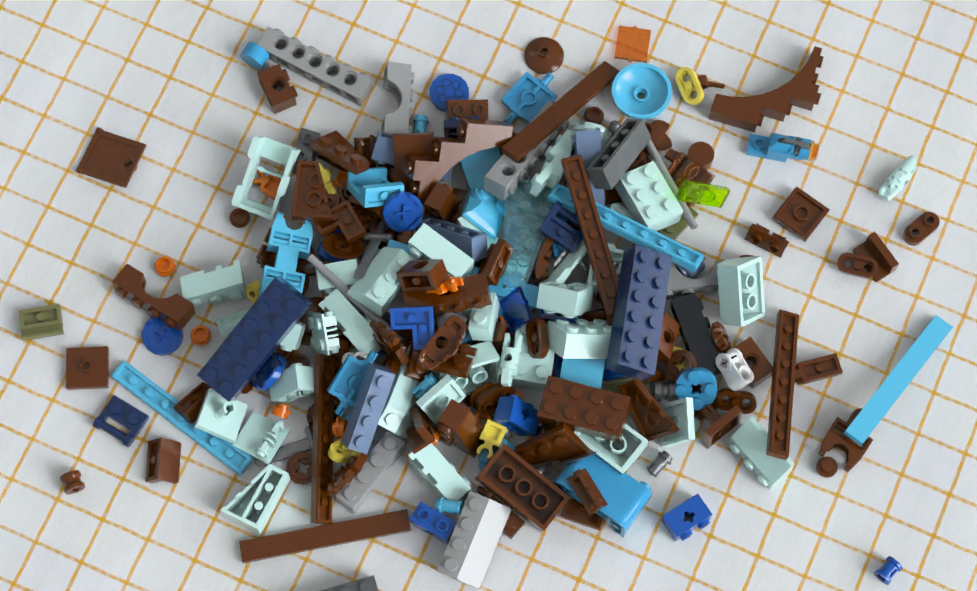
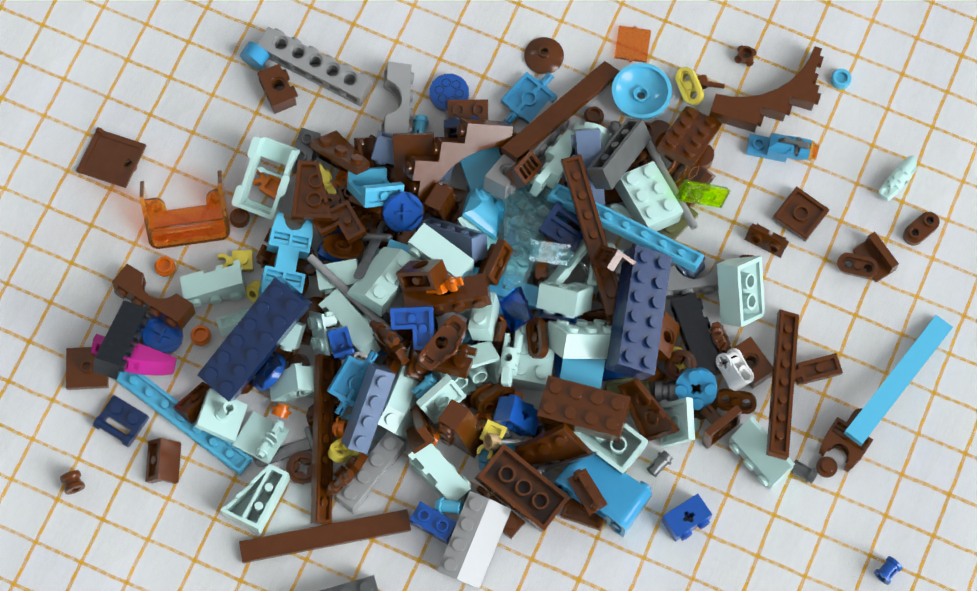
(41, 322): olive plate -> none
(120, 340): none -> black brick
(144, 359): none -> dark pink slope
(186, 225): none -> clear orange windscreen
(244, 256): none -> light yellow plate
(340, 342): none -> blue bracket
(492, 441): none -> tan hinge
(516, 177): none -> reddish brown slope
(550, 252): none -> clear light blue hinge
(609, 258): none -> reddish brown panel
(689, 136): none -> reddish brown plate
(745, 50): none -> reddish brown plate
(804, 471): none -> dark grey pin
(841, 79): none -> medium azure tile

